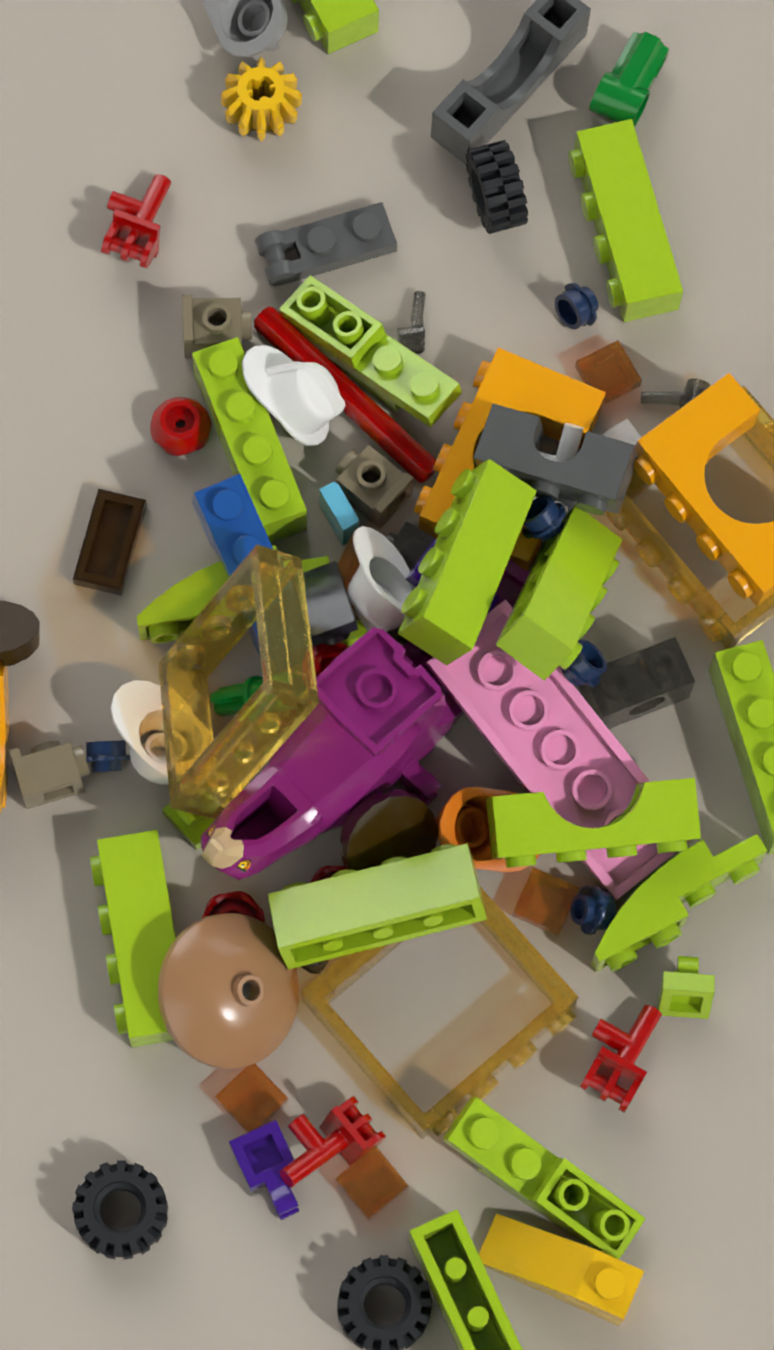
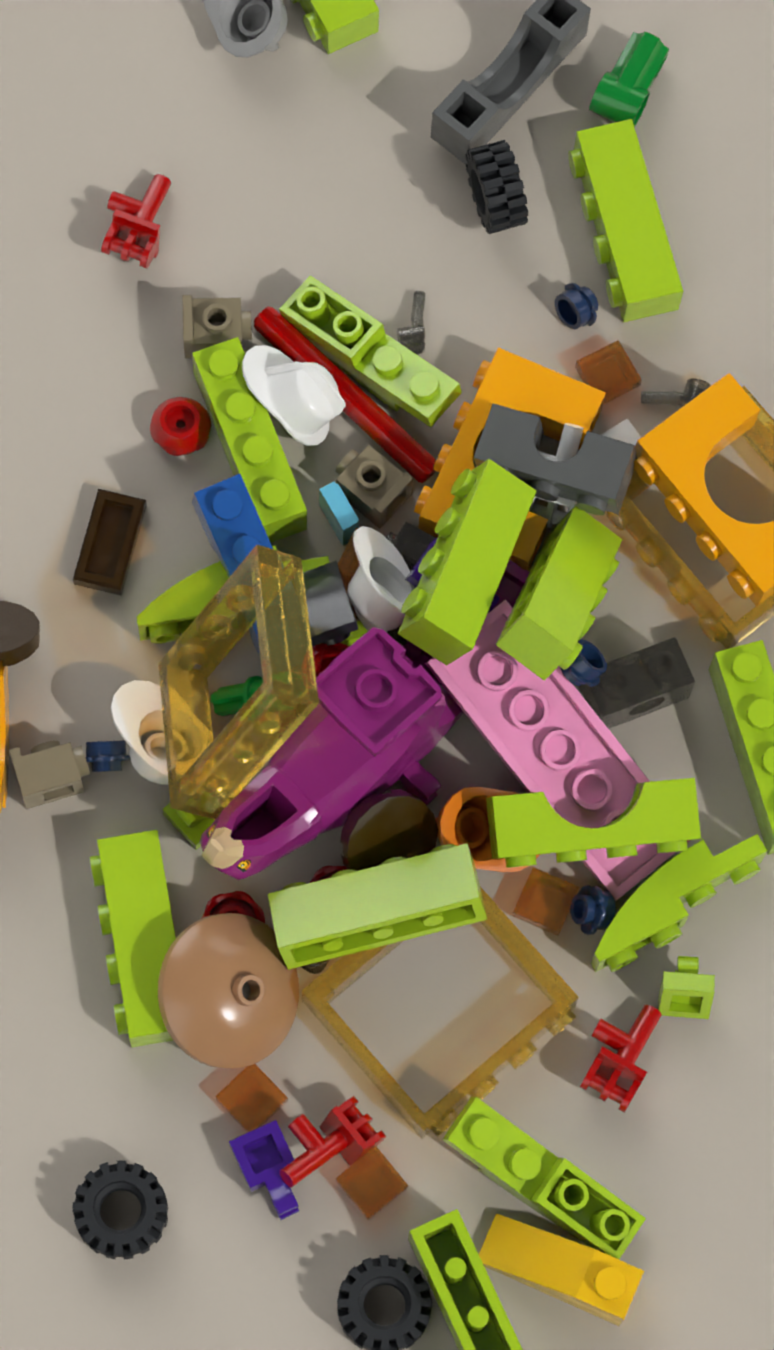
(261, 98): yellow gear -> none
(327, 244): dark grey plate -> none
(544, 519): dark blue plate -> none

